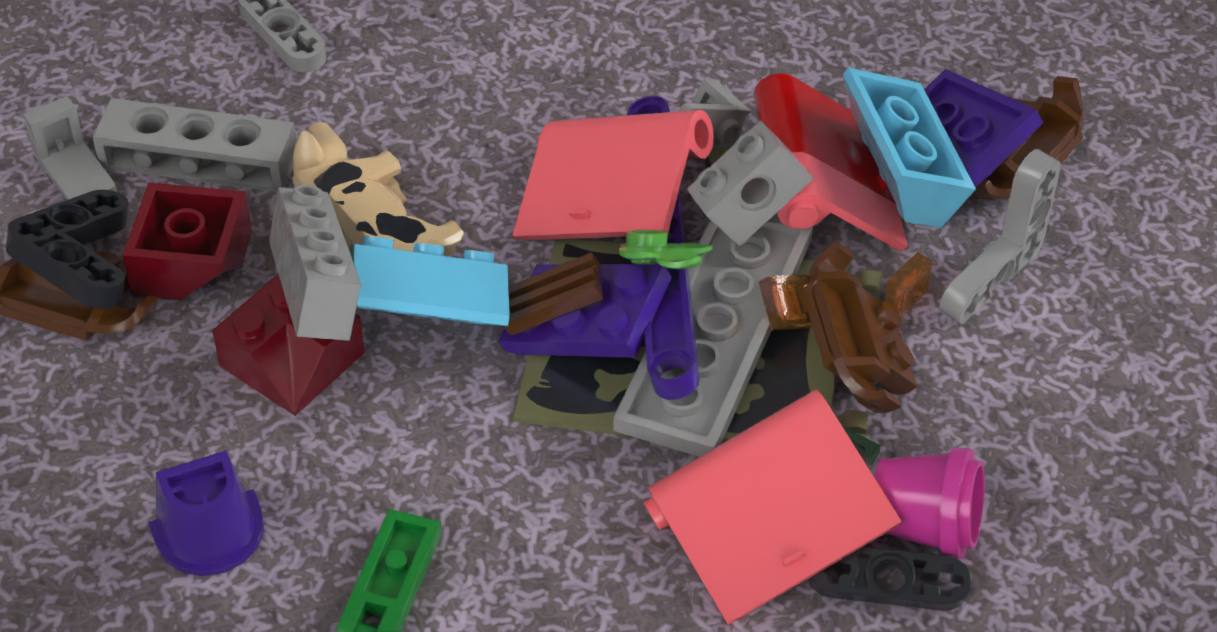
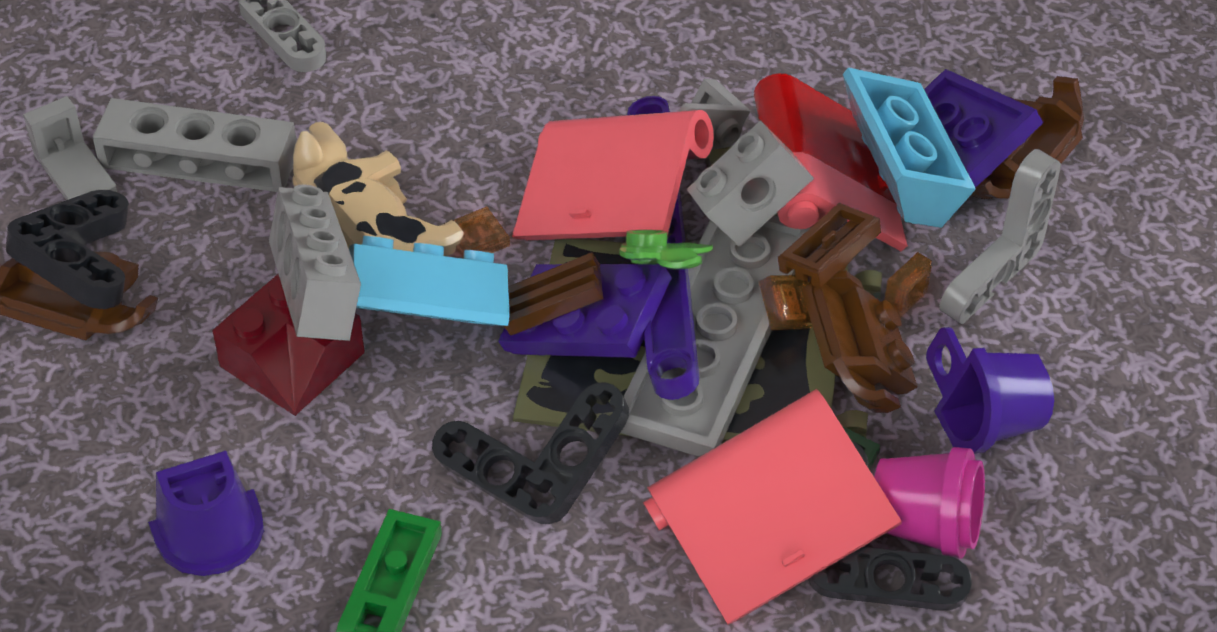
(185, 239): dark red slope -> none
(481, 232): none -> clear orange tile
(547, 470): none -> black beam
(836, 247): none -> reddish brown tile
(988, 393): none -> dark purple container

